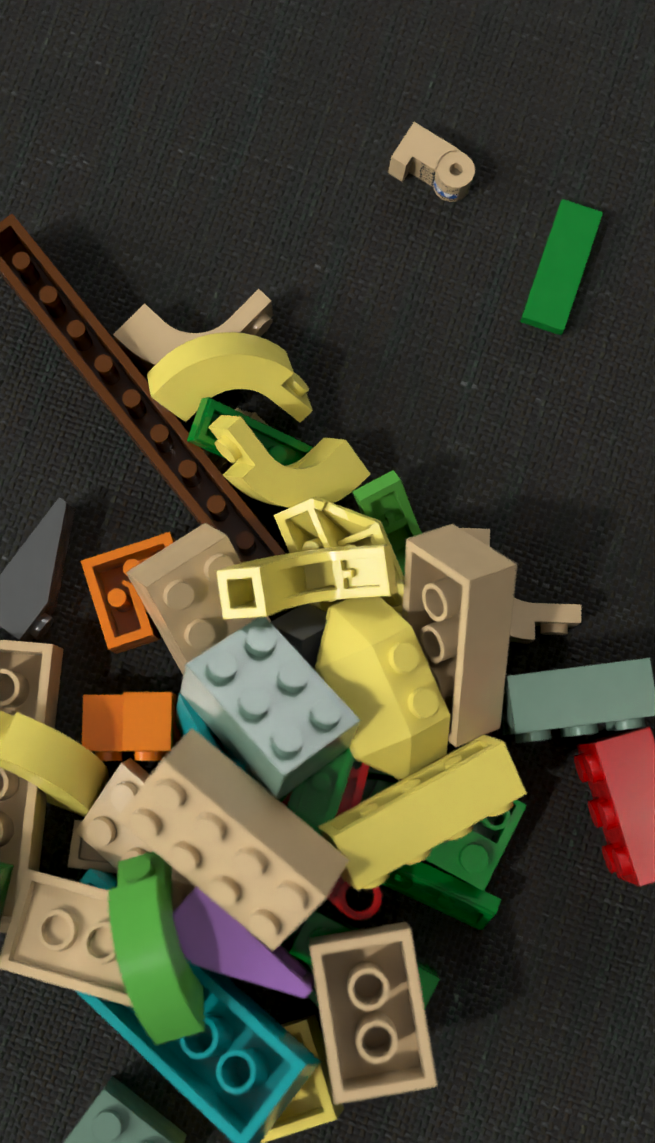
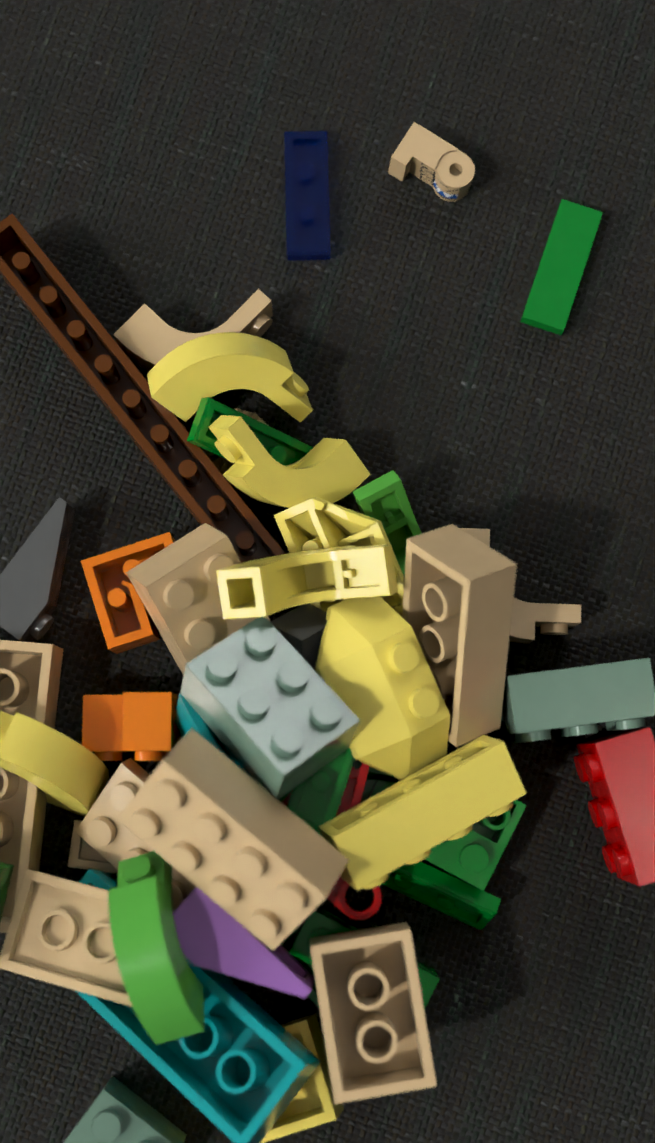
(307, 195): none -> clear blue tile

